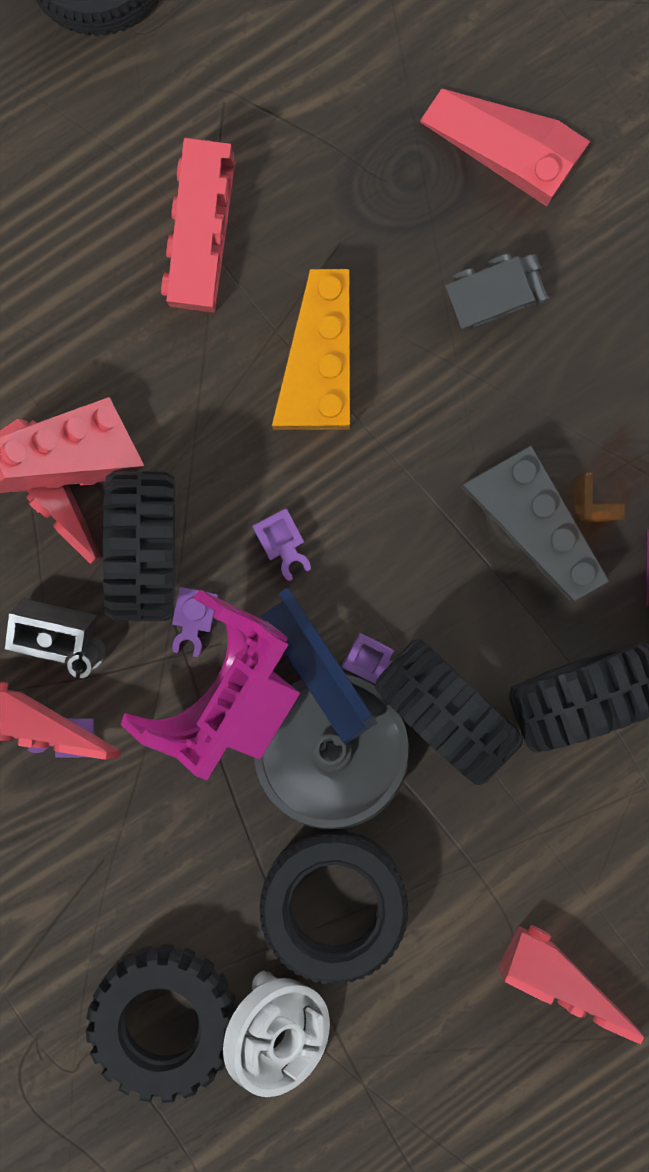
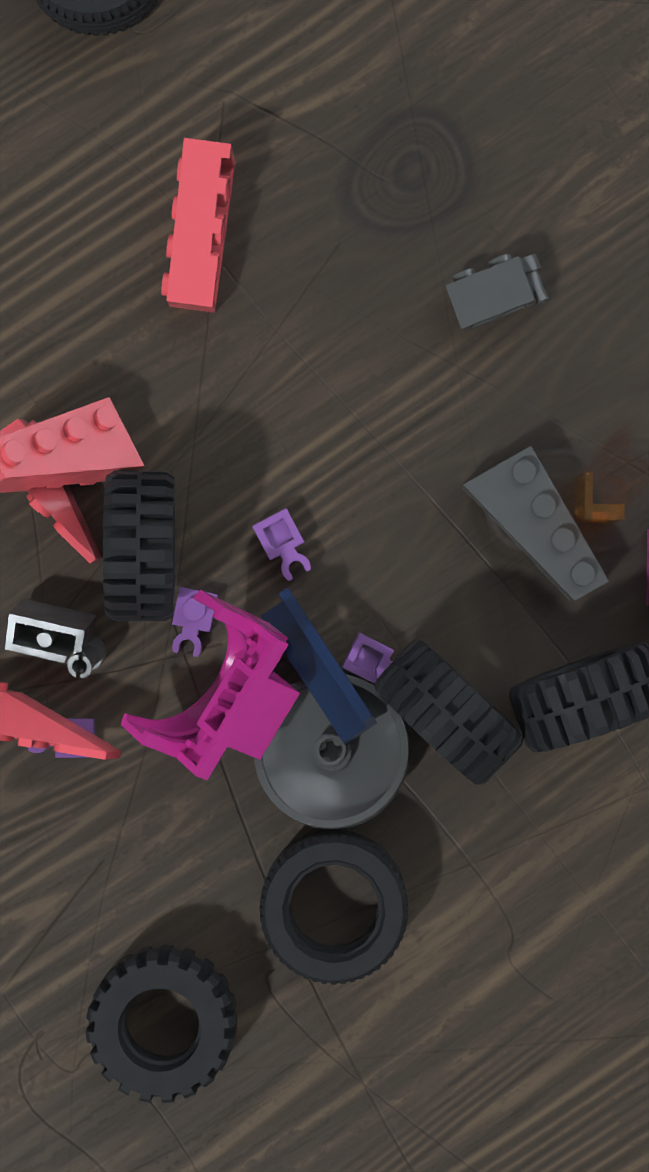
(256, 1024): white piece -> none
(318, 366): light orange wedge -> none
(514, 143): coral wedge -> none
(547, 973): coral wedge -> none

